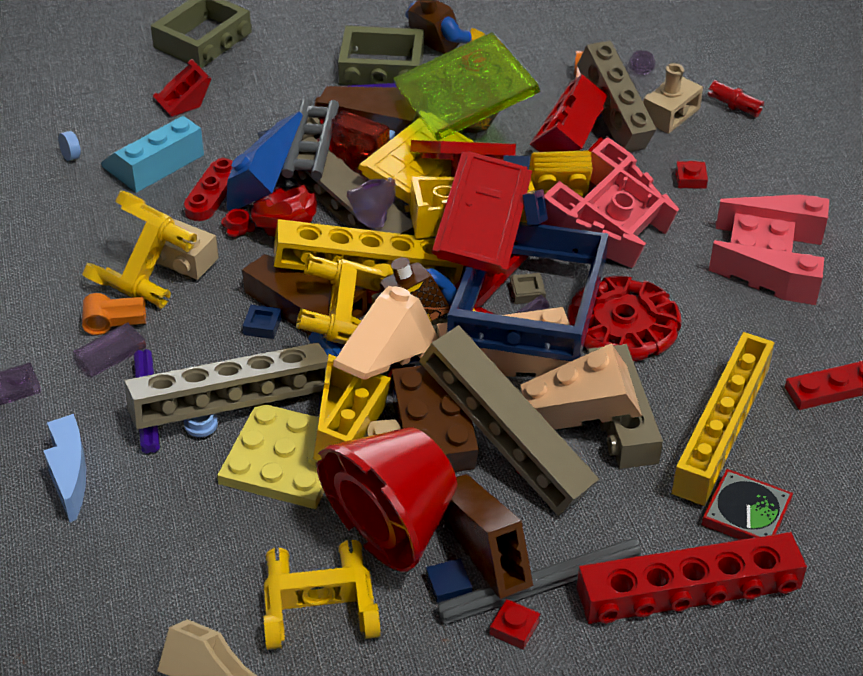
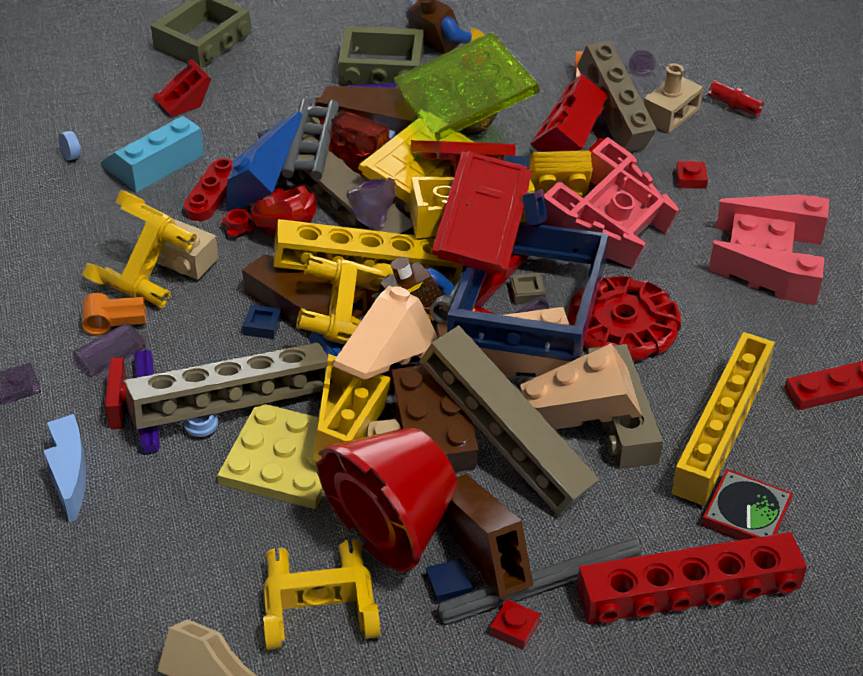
(116, 393): none -> red plate
(445, 302): none -> dark grey hinge

